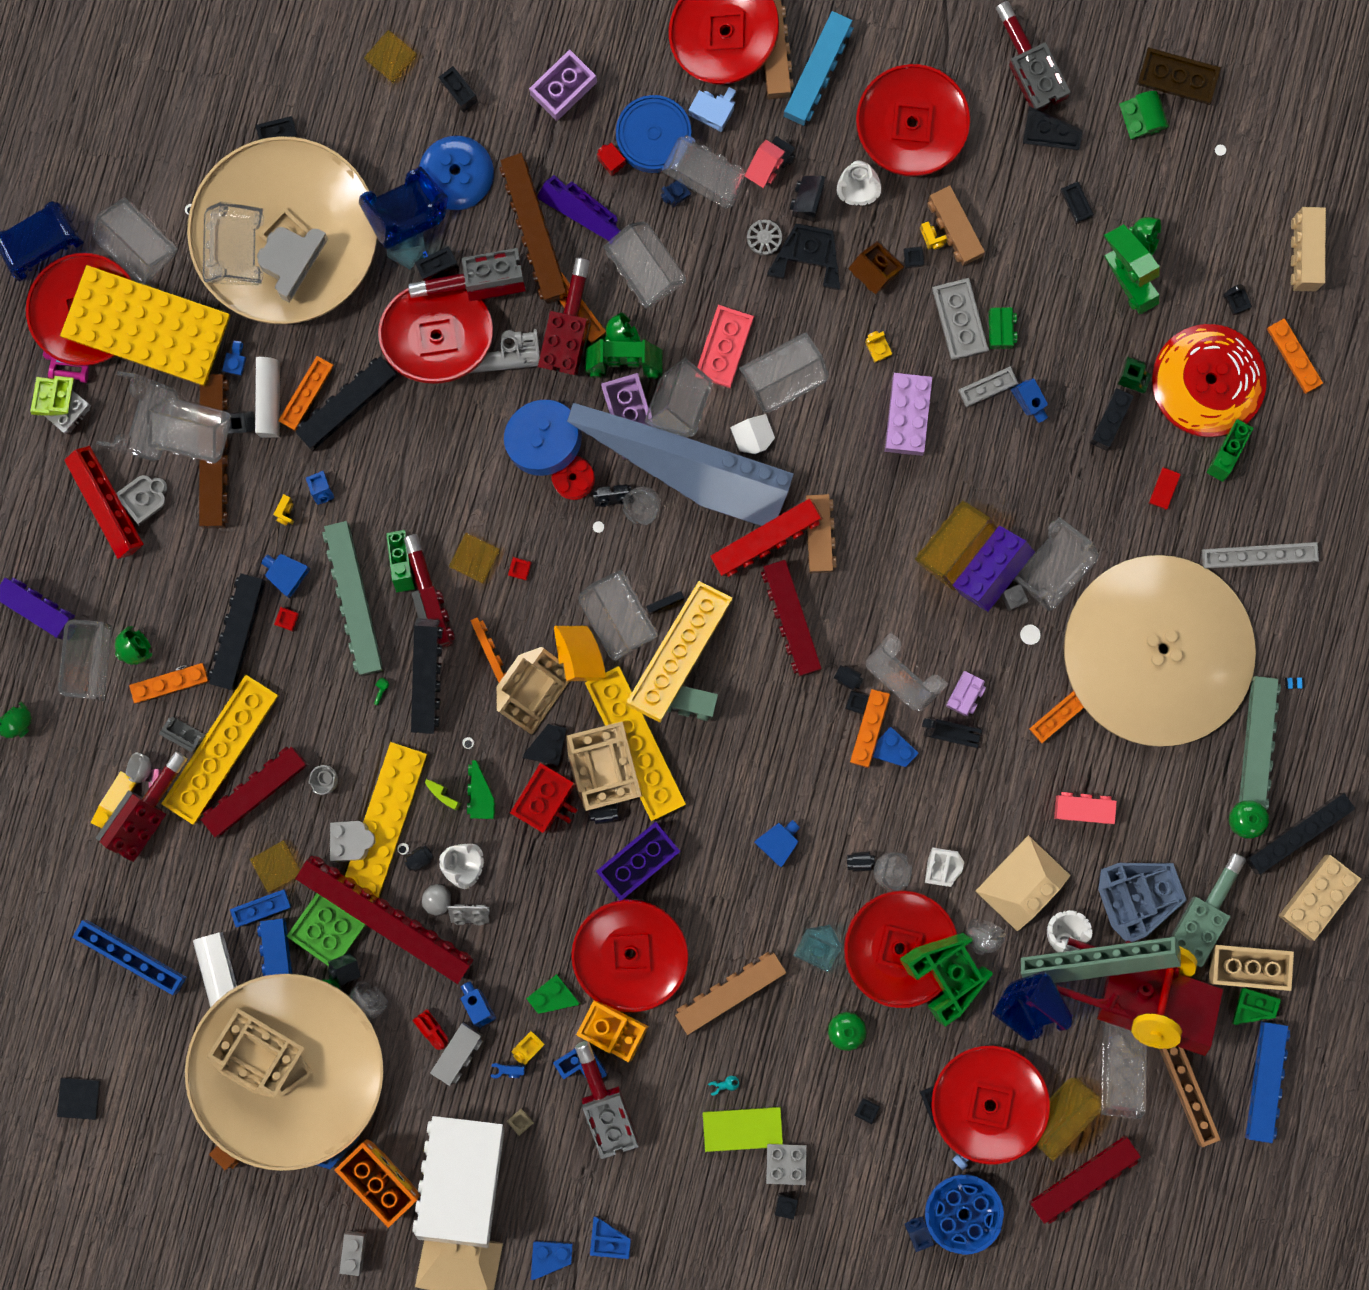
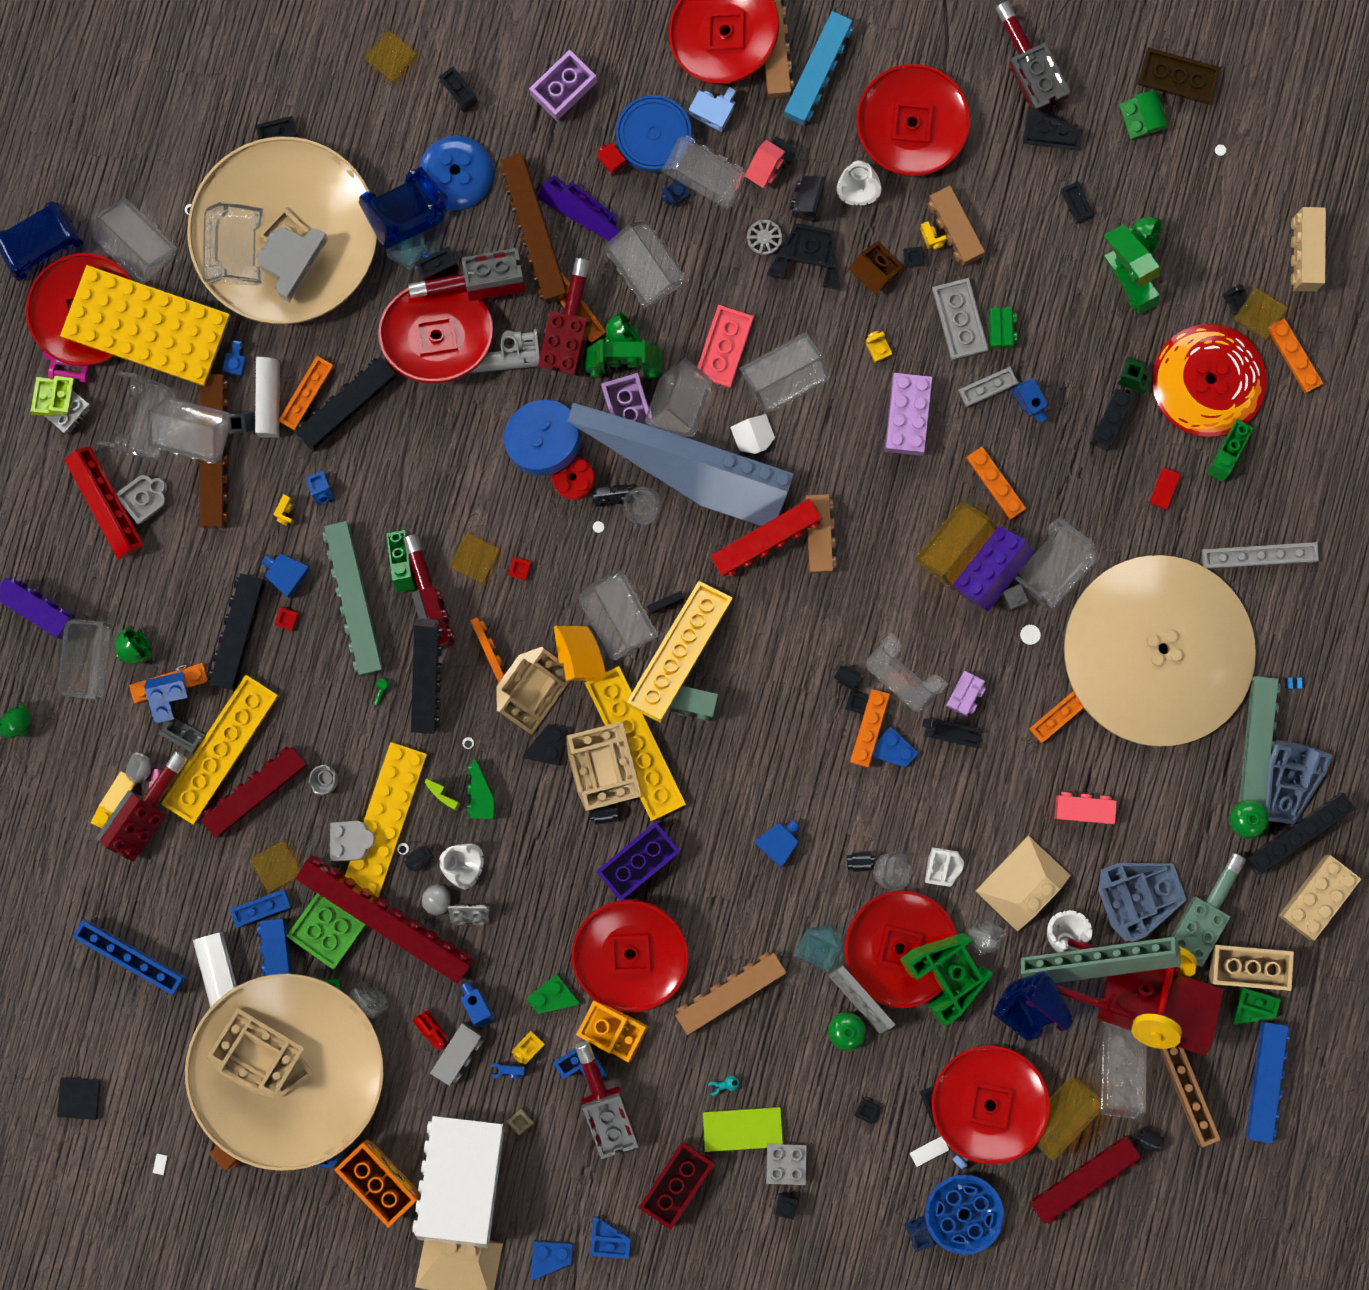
(160, 1163): none -> white sticker
(162, 693): none -> brick
(343, 969): black brick -> none
(353, 1253): light grey brick -> none
(544, 799): red piece -> none
(676, 1184): none -> dark red brick
(791, 618): dark red brick -> none
(861, 999): none -> light grey tile
(929, 1151): none -> white sticker
(995, 483): none -> orange plate
(1148, 1139): none -> black brick
(1260, 313): none -> clear yellow tile
(1292, 779): none -> sand blue wedge

